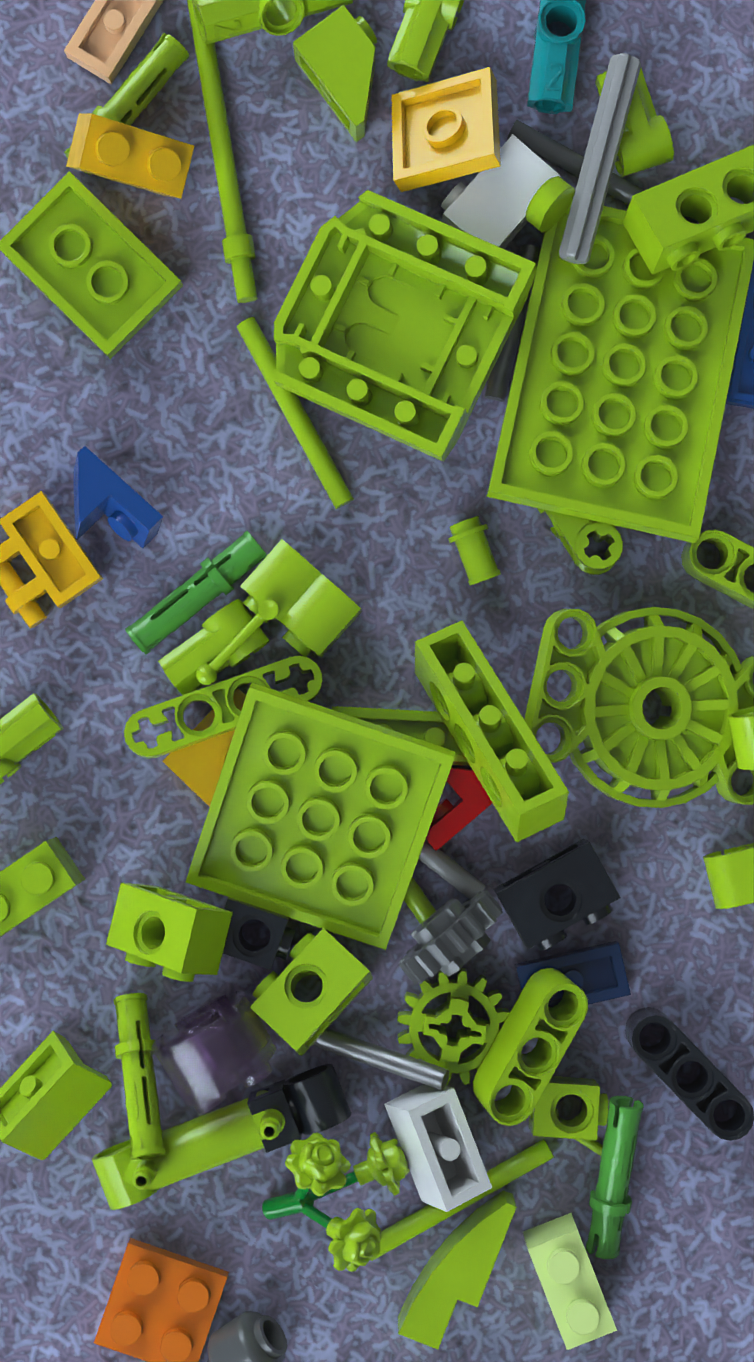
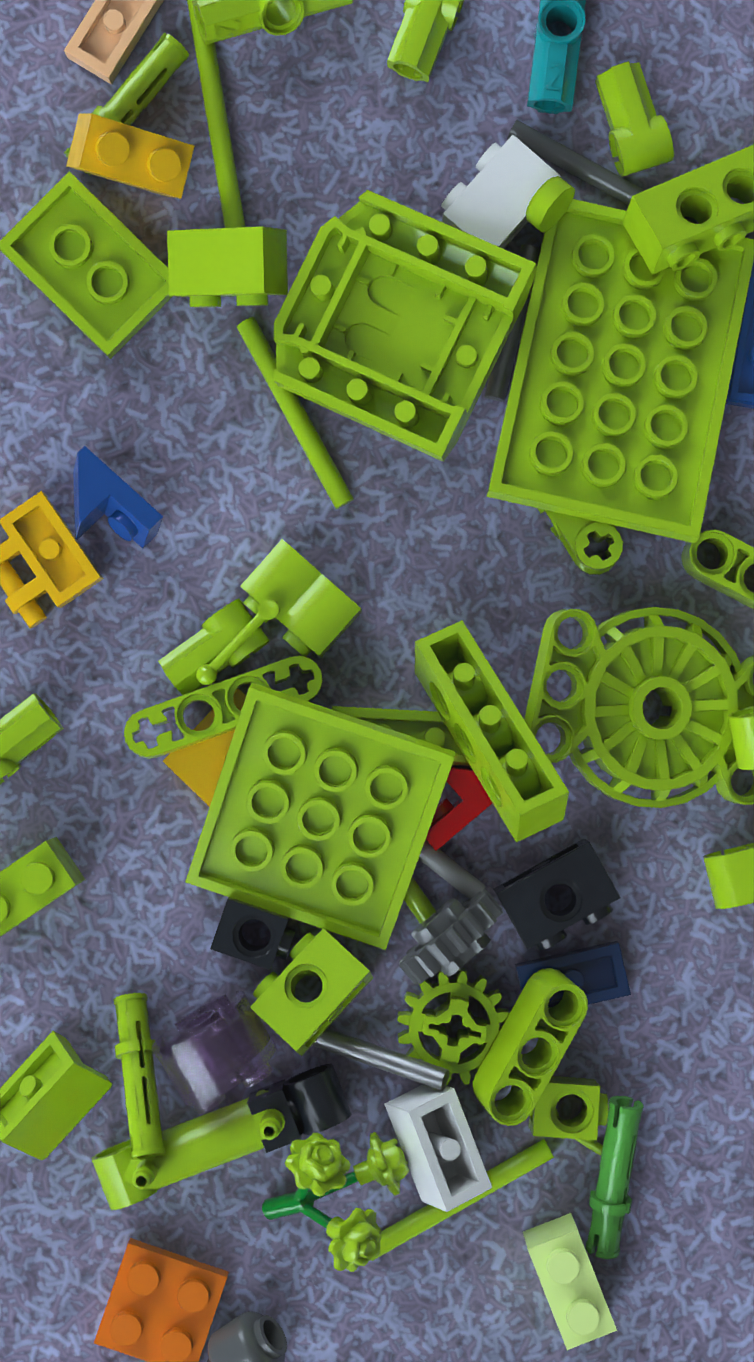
(168, 931): lime brick -> none
(195, 593): bright green pin -> none
(227, 264): none -> lime brick
(341, 66): lime slope -> none
(445, 130): yellow plate -> none
(456, 1271): lime slope -> none
(474, 550): lime pin -> none
(600, 158): light grey axle -> none
(703, 1093): black beam -> none

